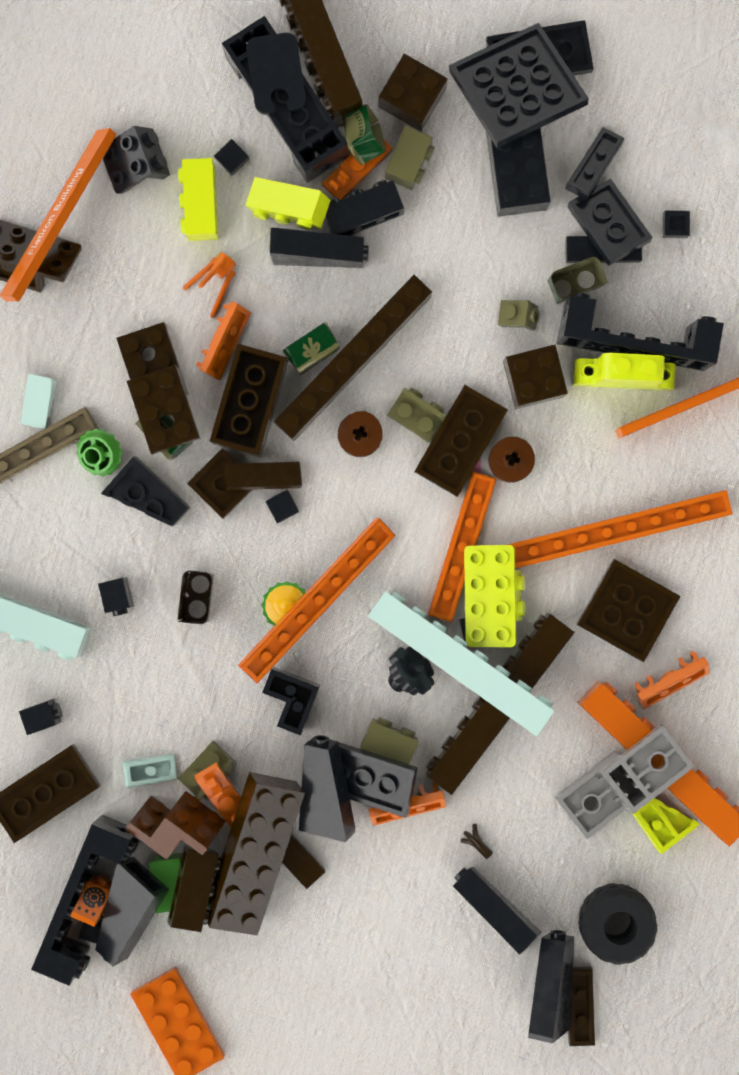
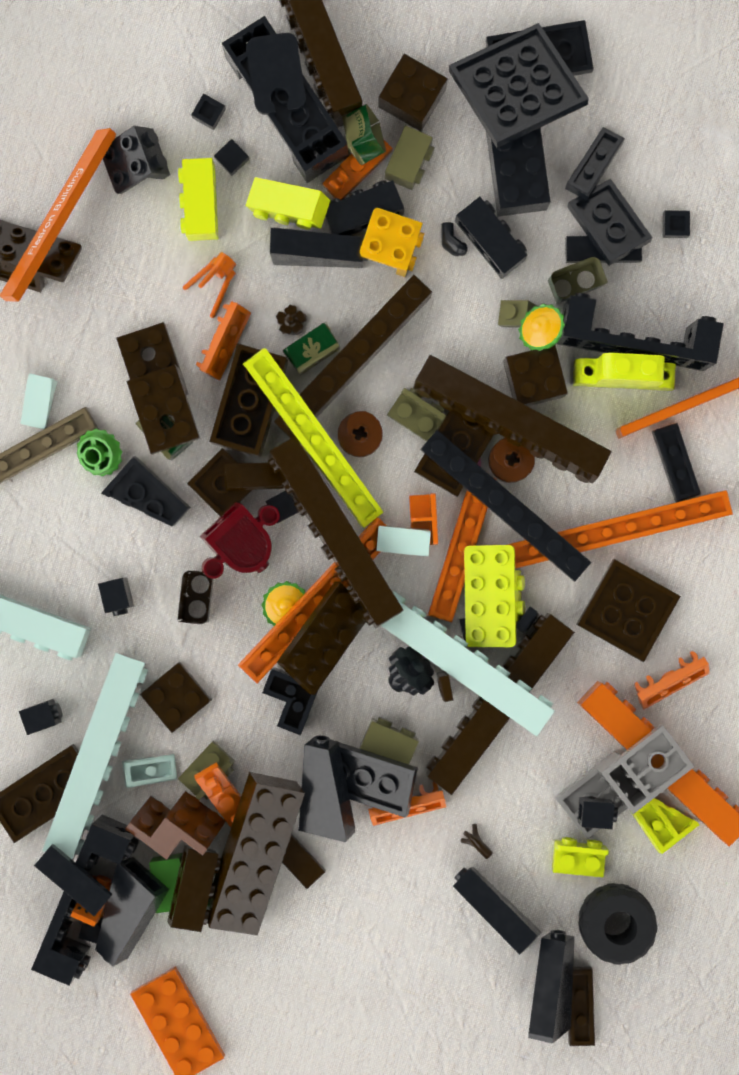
(73, 879): none -> black tile
(95, 754): none -> light aqua brick
(175, 697): none -> dark brown plate
(208, 111): none -> black plate
(239, 540): none -> dark red piece
(291, 320): none -> dark brown plant
(313, 437): none -> neon yellow plate
(323, 639): none -> dark brown plate
(335, 532): none -> dark brown brick
(392, 240): none -> yellow bracket
(403, 540): none -> light aqua slope
(424, 514): none -> orange panel
(444, 686): none -> dark brown tile
(450, 242): none -> black arm
(491, 237): none -> black brick
(505, 506): none -> black plate
(511, 419): none -> dark brown brick
(527, 620): none -> black tile
(541, 327): none -> yellow piece
(579, 858): none -> neon yellow bracket
(597, 813): none -> black brick
(676, 462): none -> black tile

